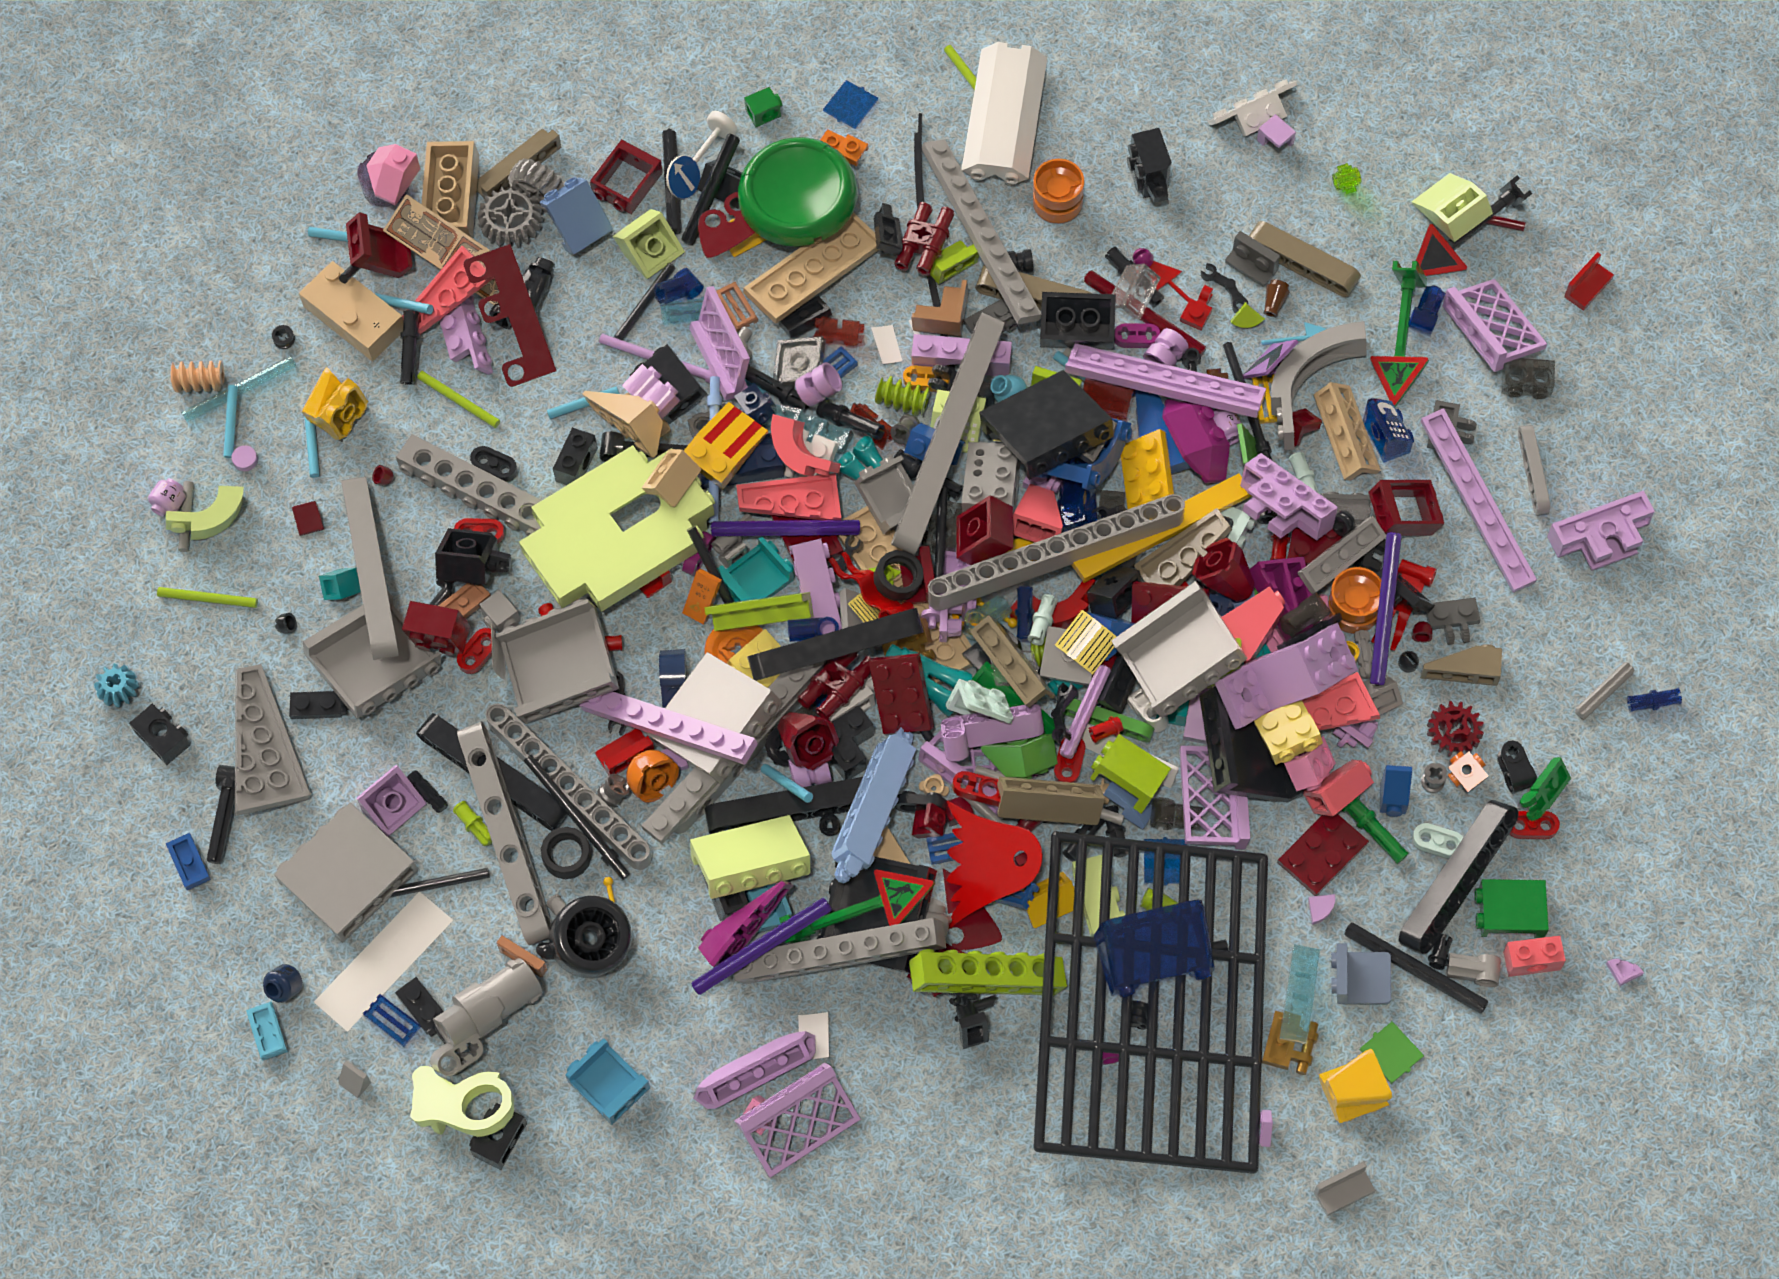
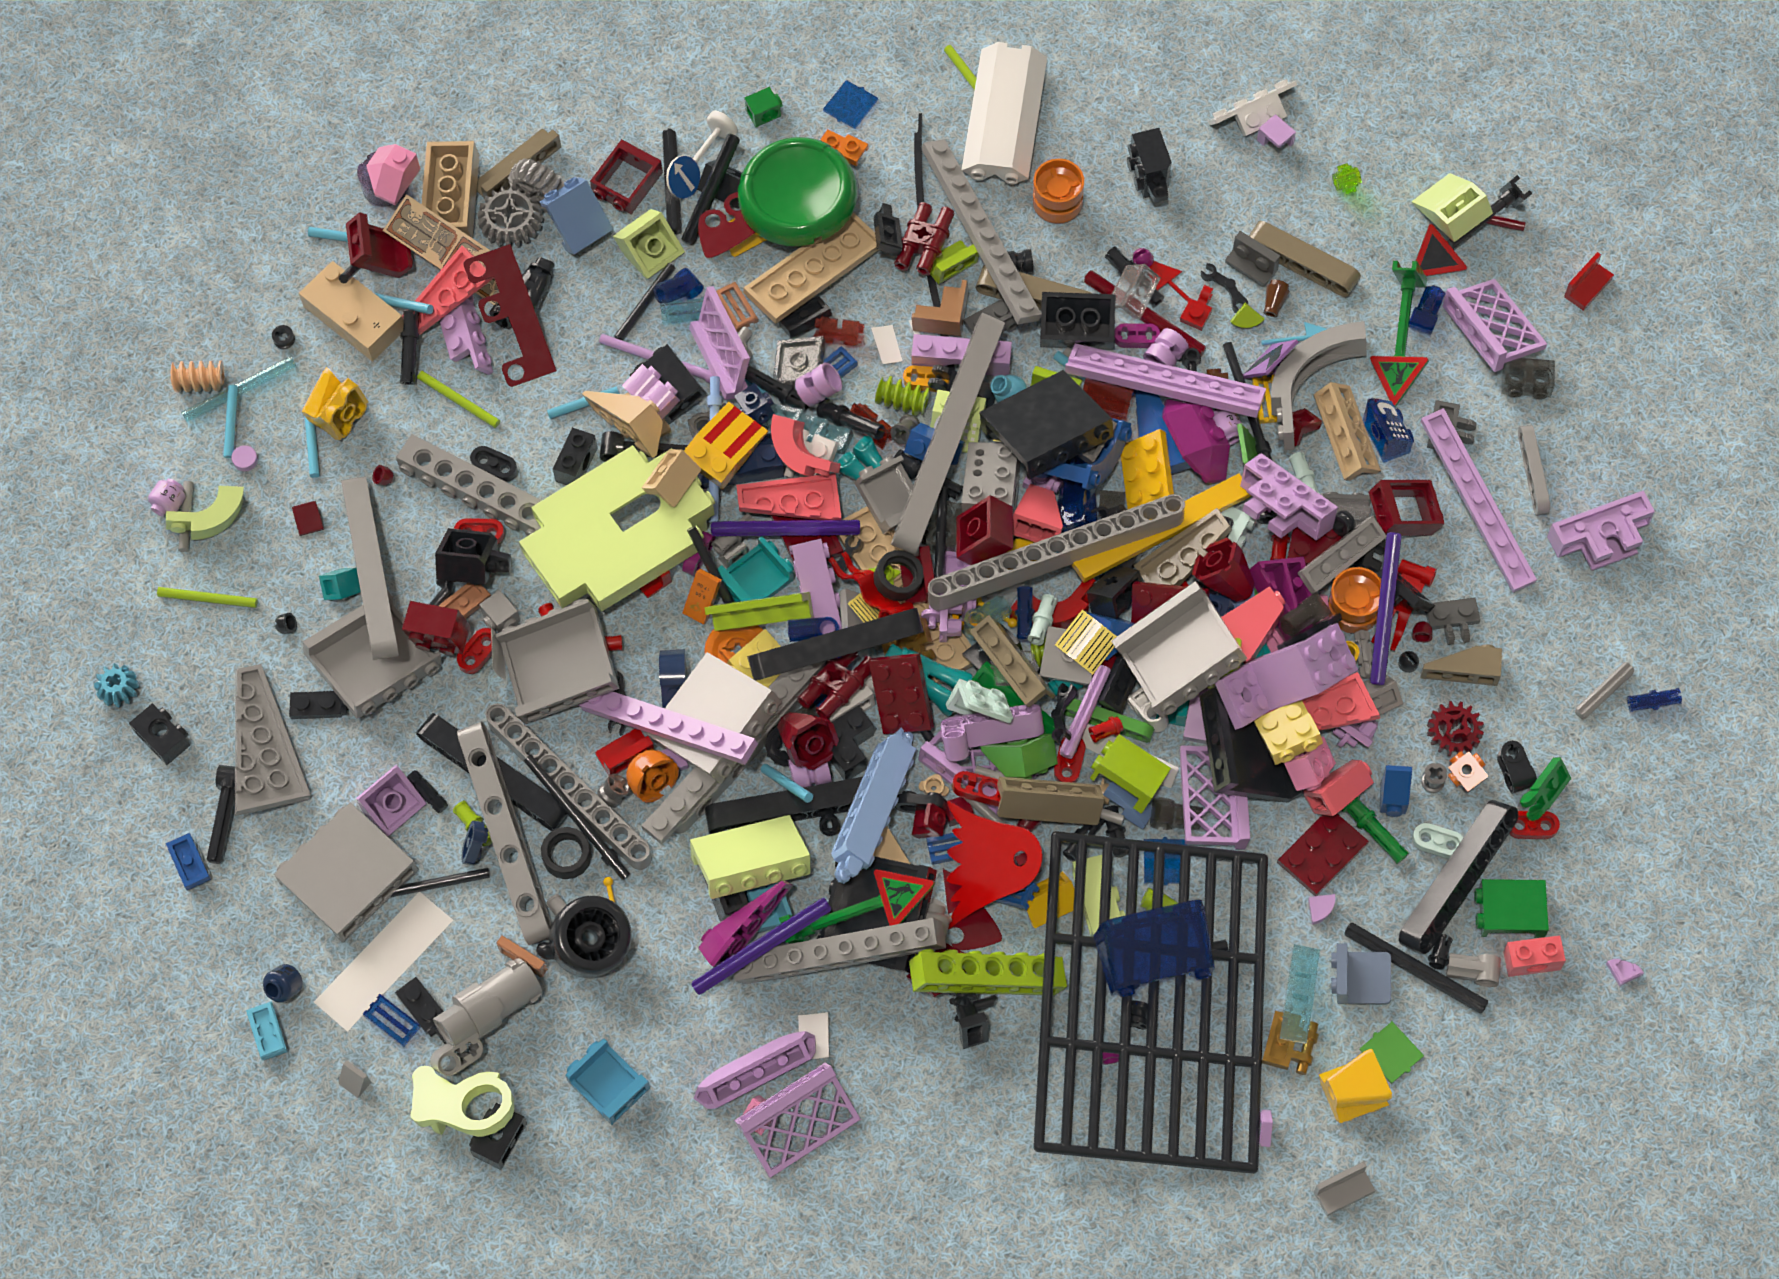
(473, 842): none -> dark blue plate

